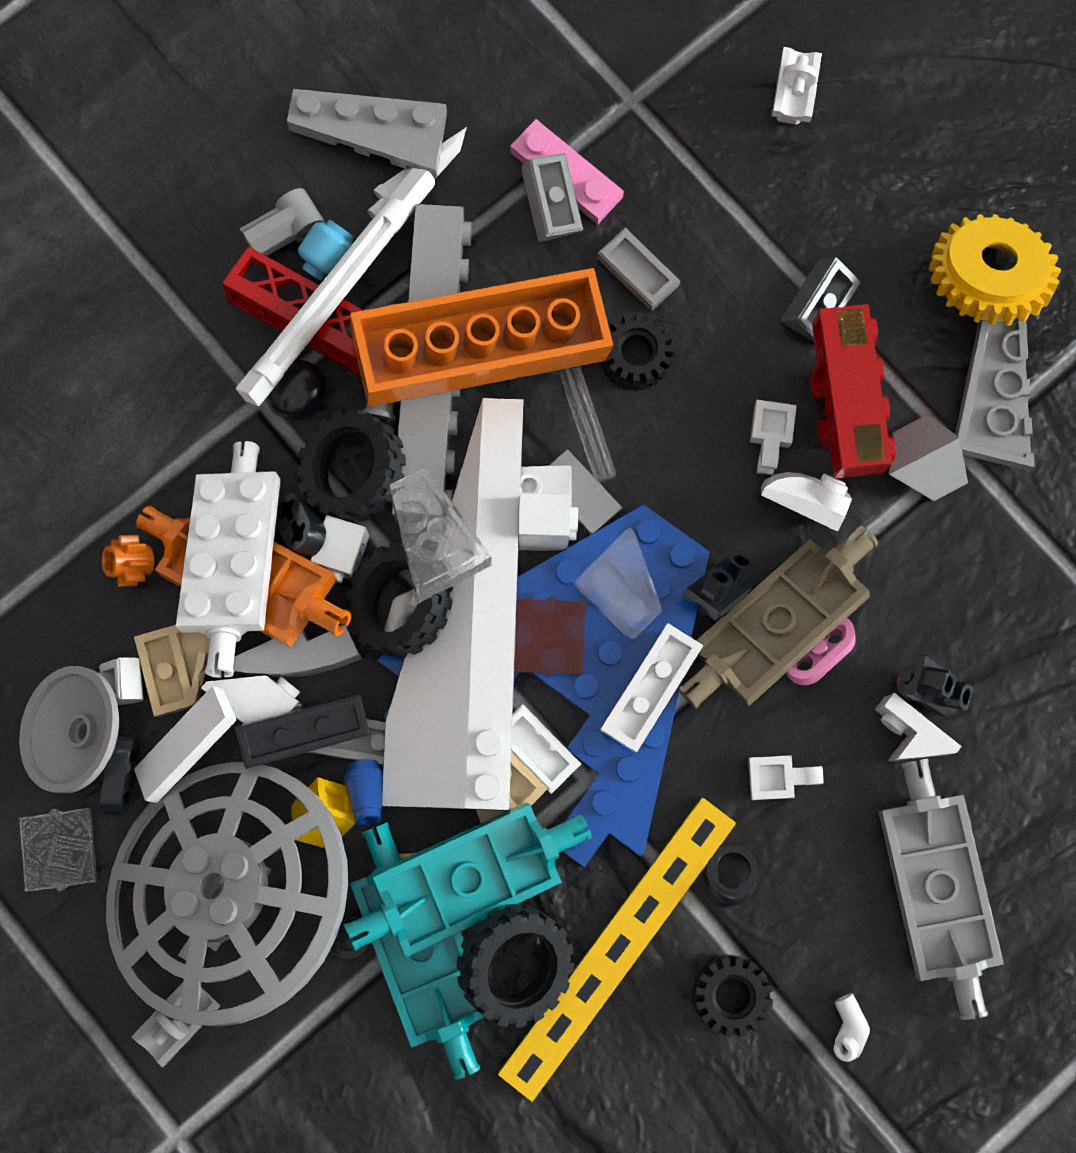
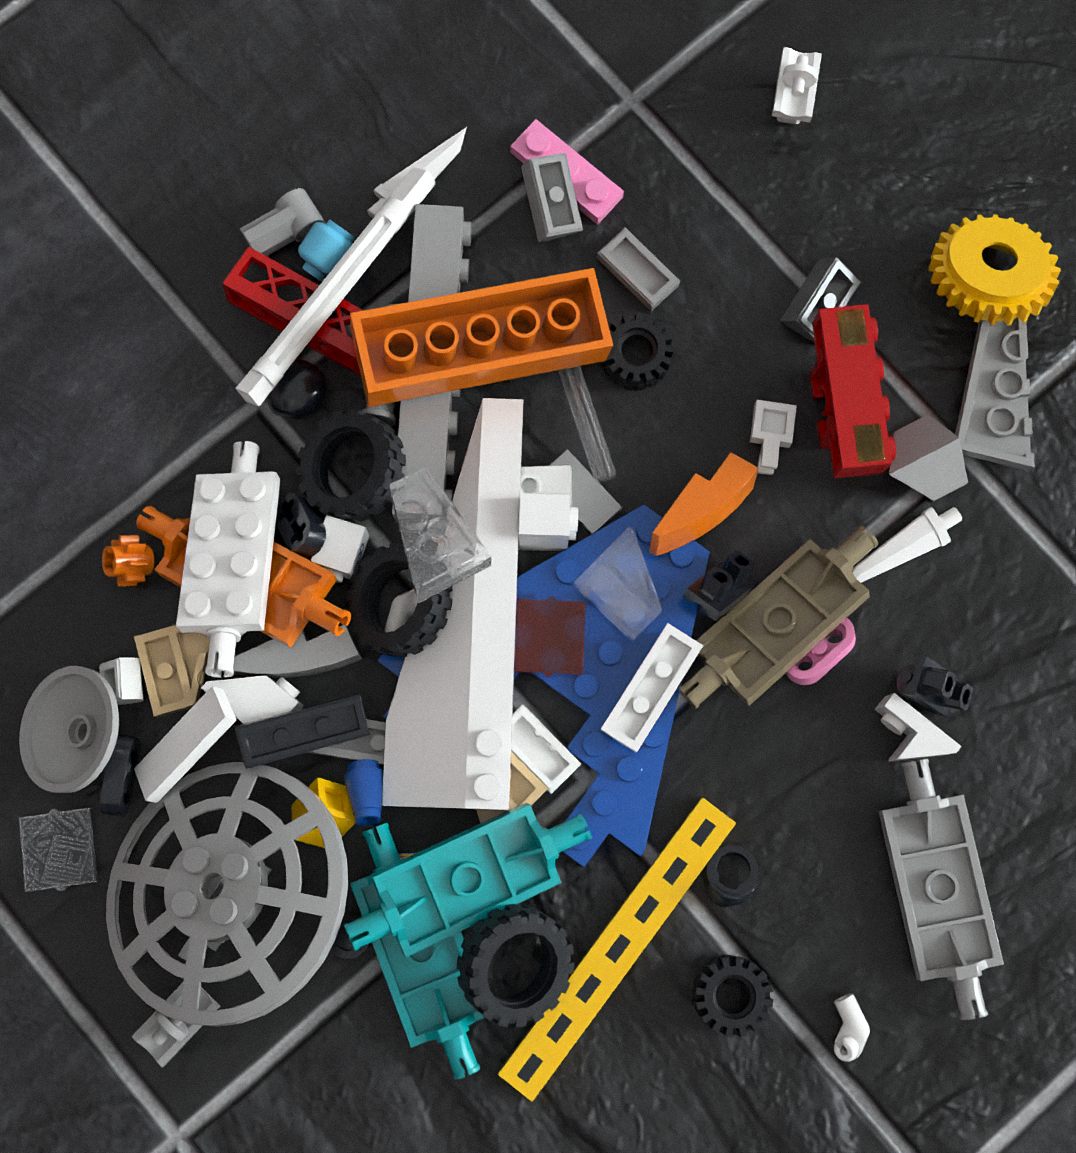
(386, 127): light grey wing -> none
(704, 505): none -> orange slope
(776, 778): white plate -> none
(818, 499): white slope -> none
(915, 539): none -> white bar

